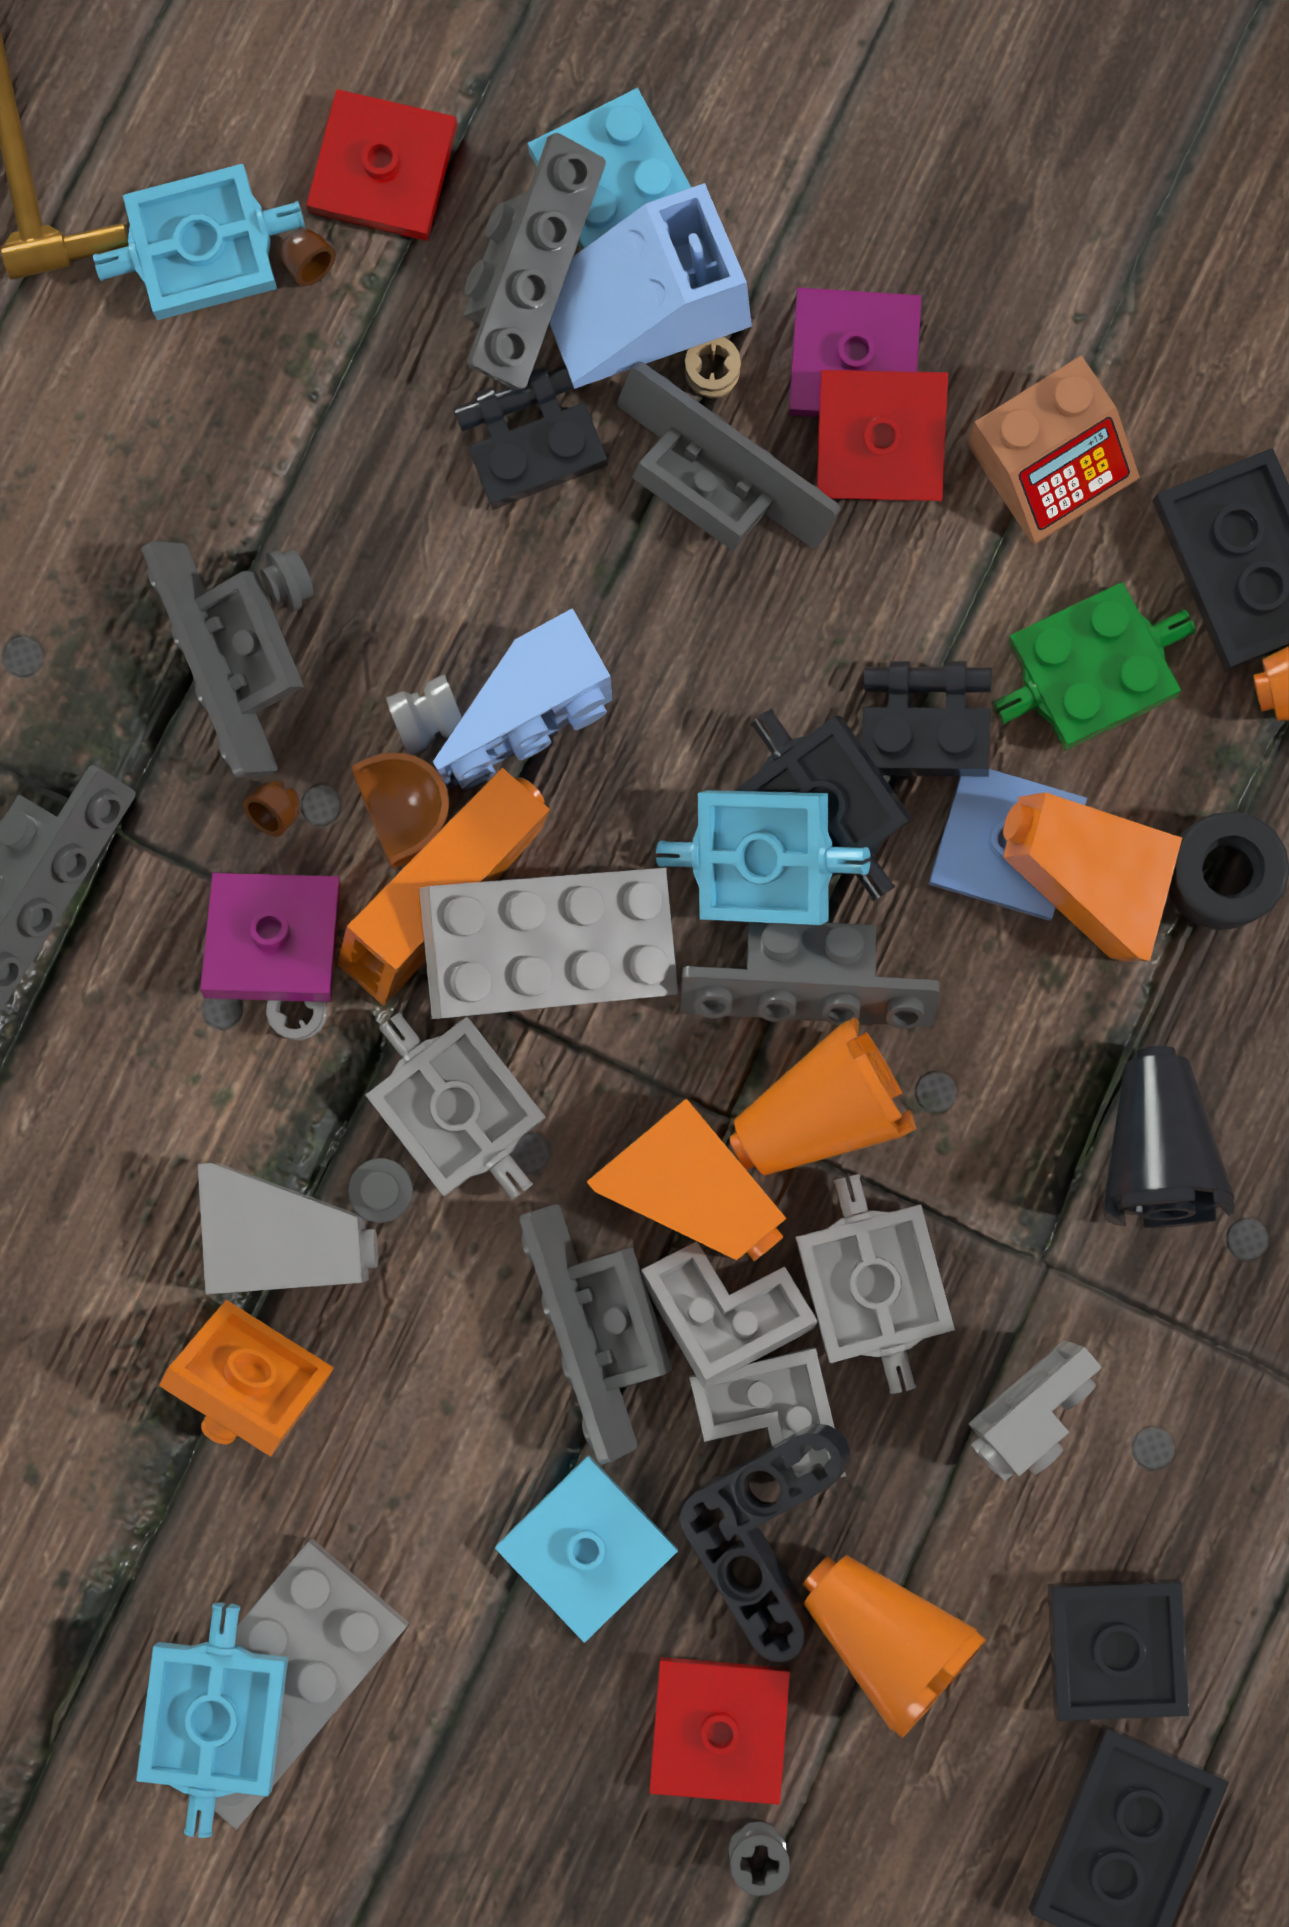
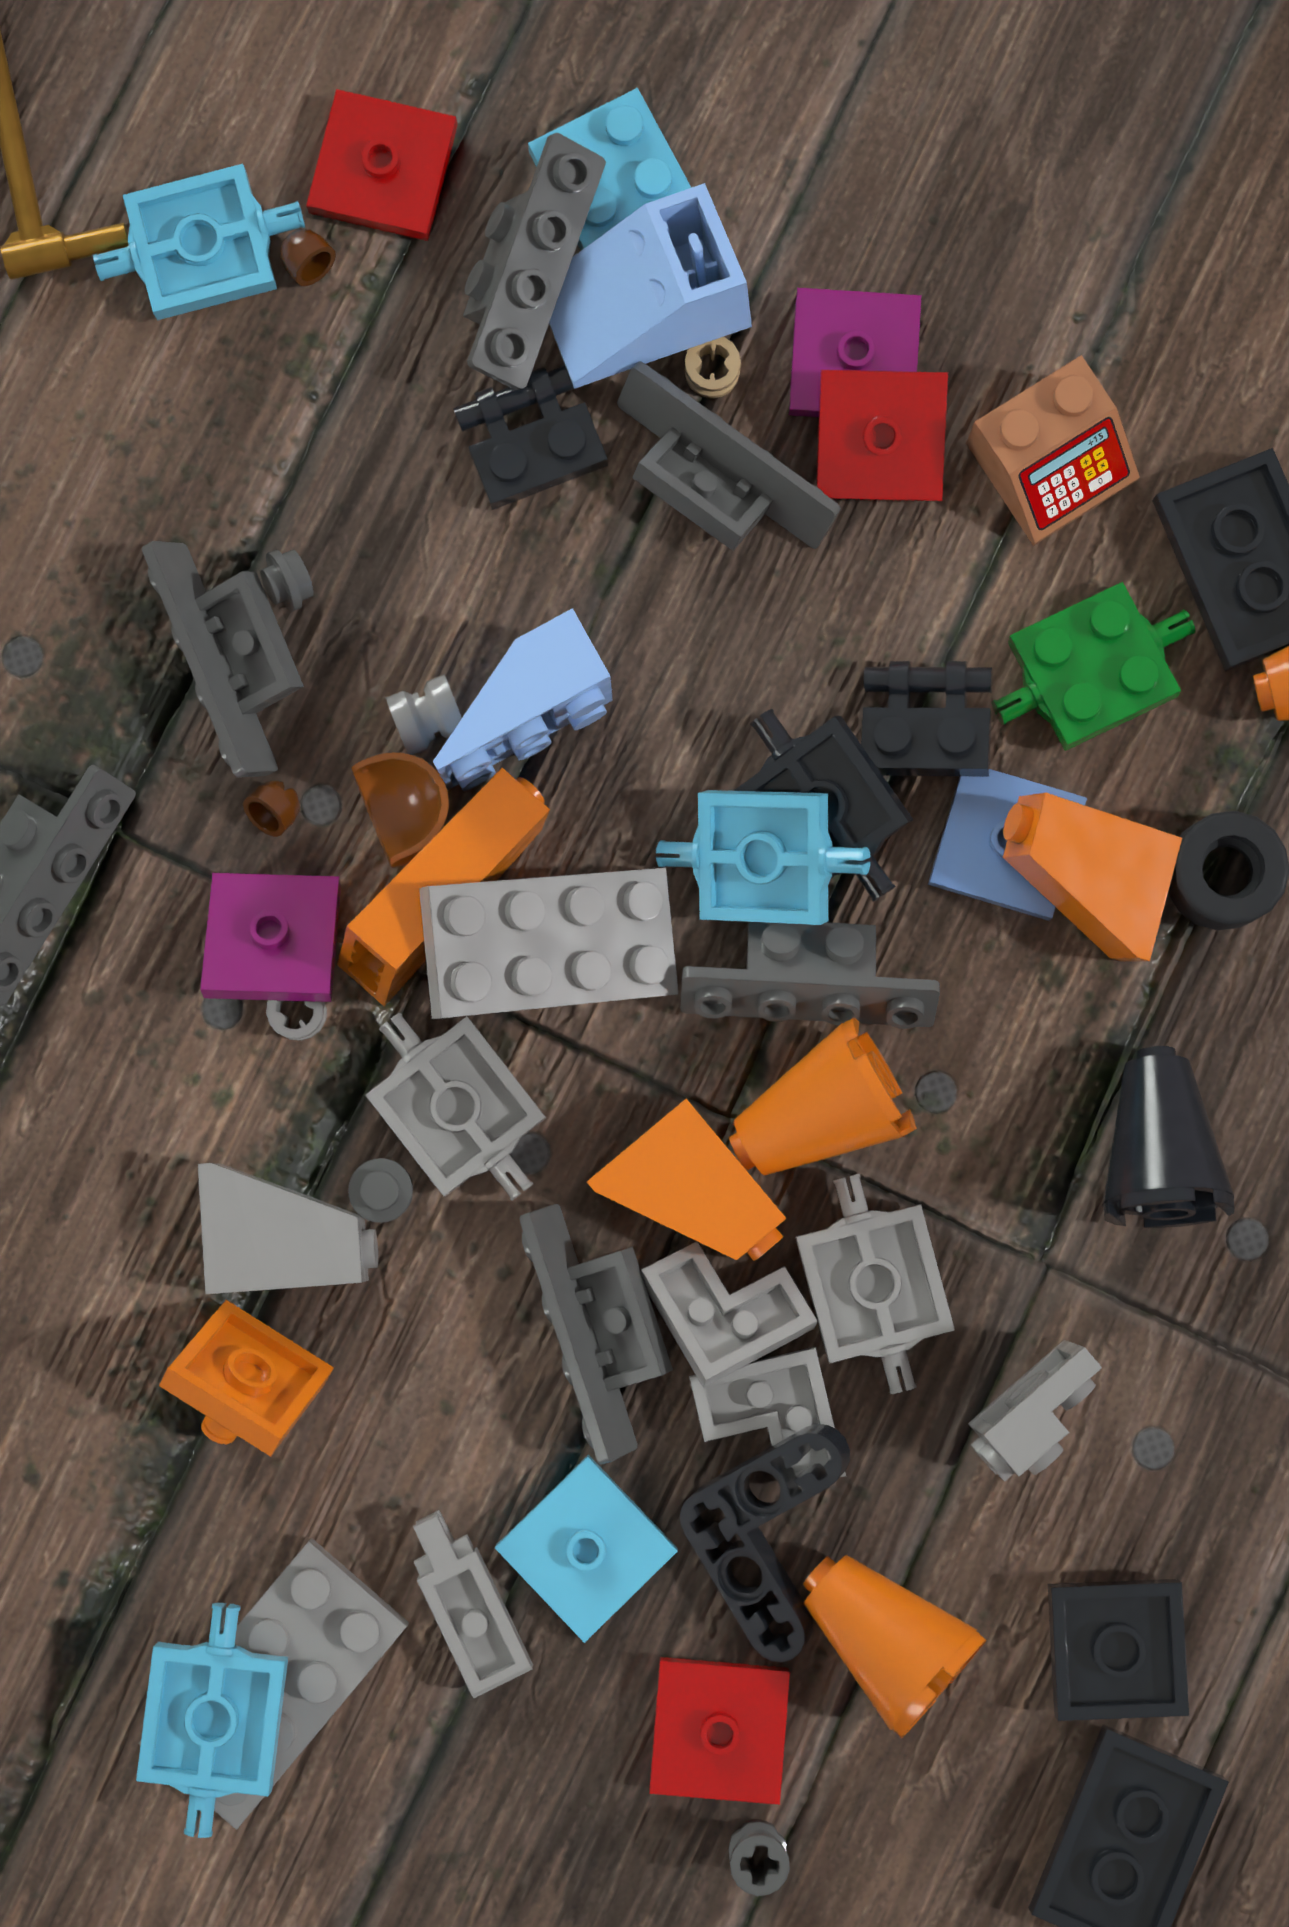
(468, 1608): none -> light grey hinge

